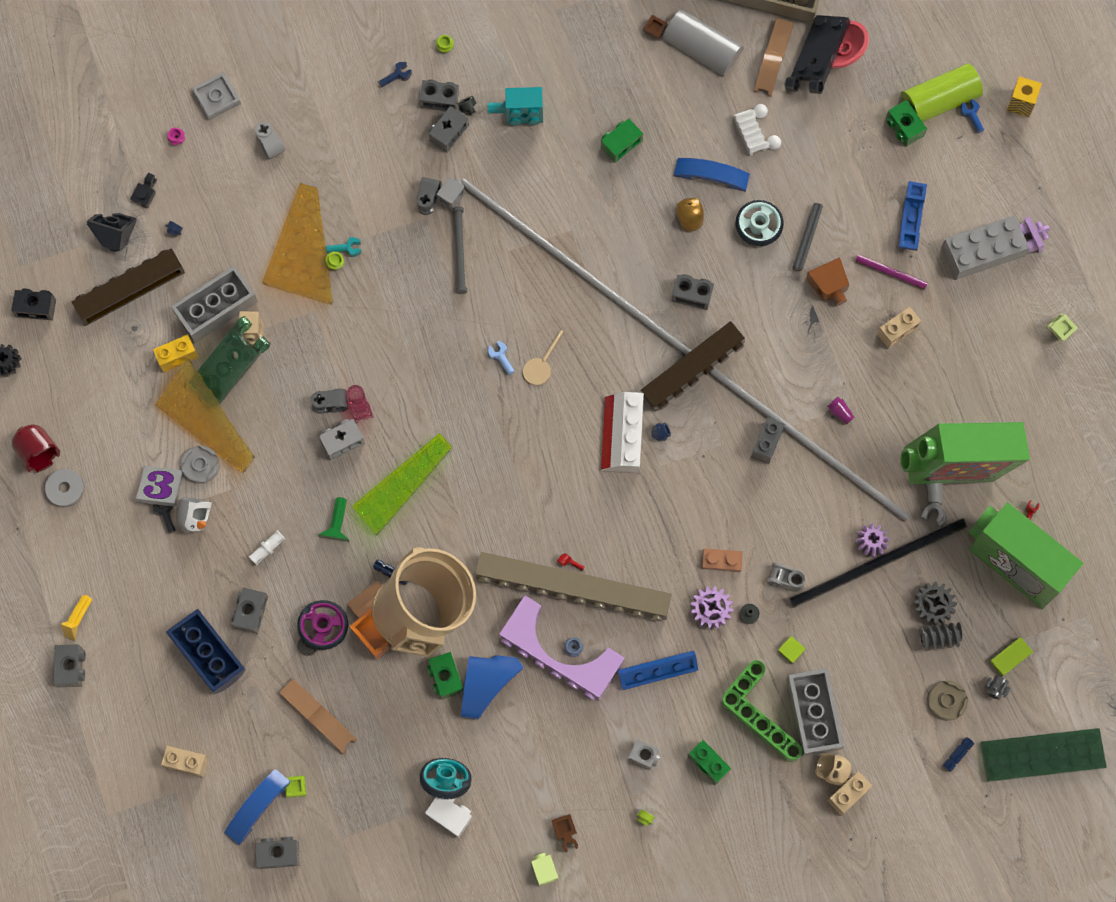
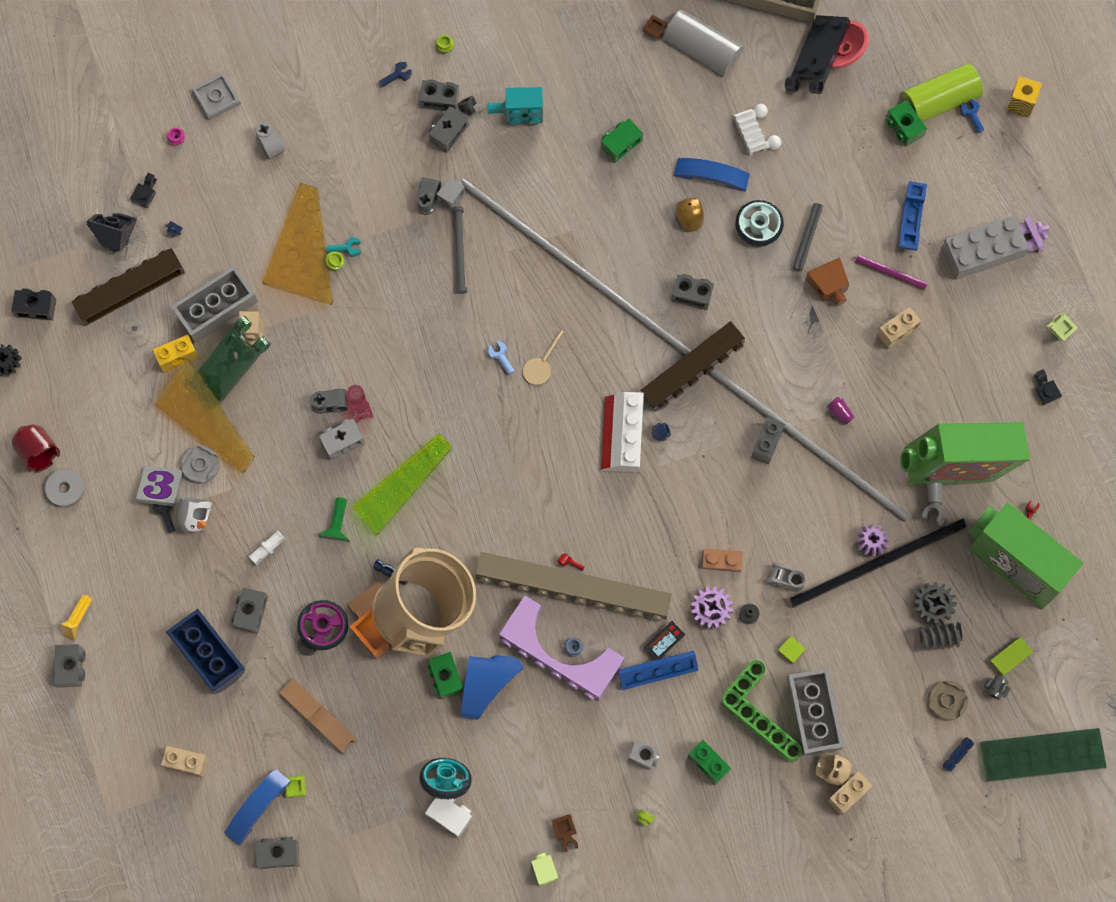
(664, 641): none -> tile
(774, 55): medium nougat piece -> none
(1046, 390): none -> black plate

